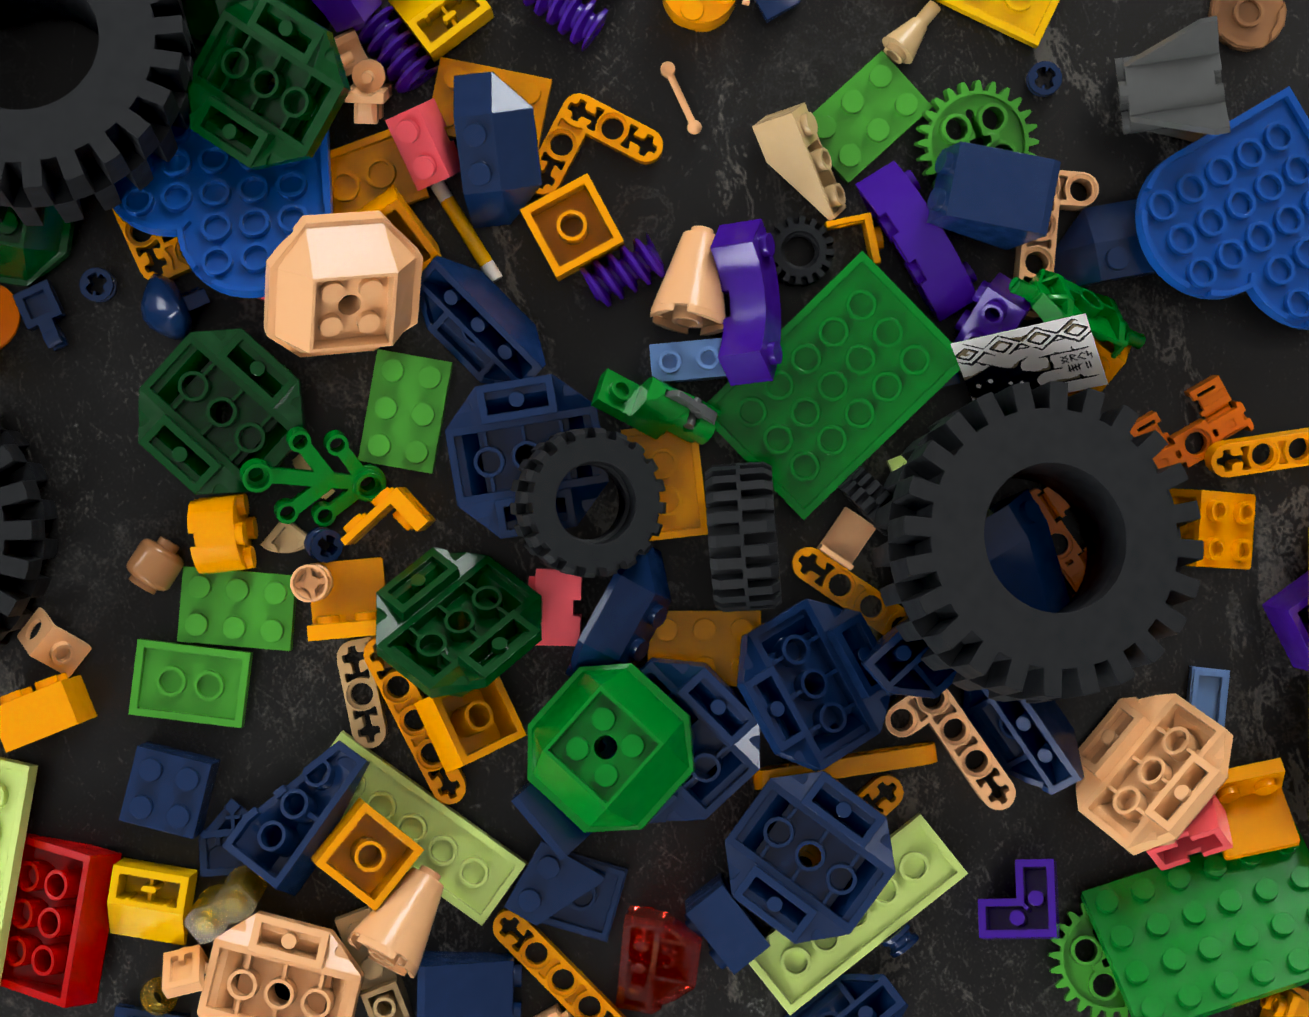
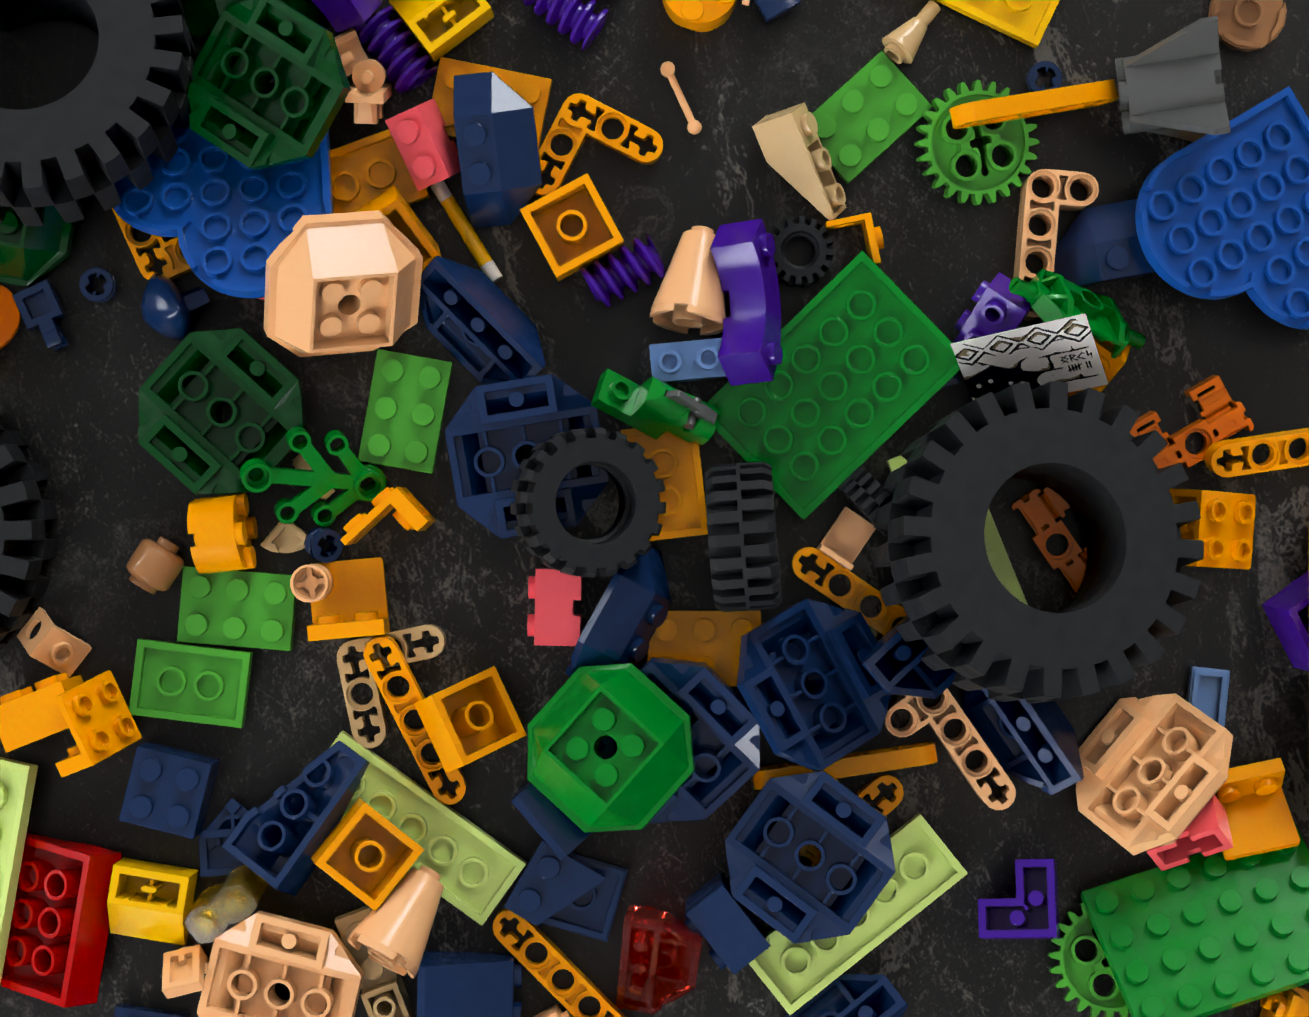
(97, 722): none -> light orange bracket
(150, 1003): clear yellow plate -> none
(455, 622): dark green piece -> none
(900, 941): dark blue bush -> none
(930, 257): dark purple brick -> none
(993, 194): dark blue slope -> none
(1024, 553): dark blue wedge -> none
(1033, 104): none -> light orange beam

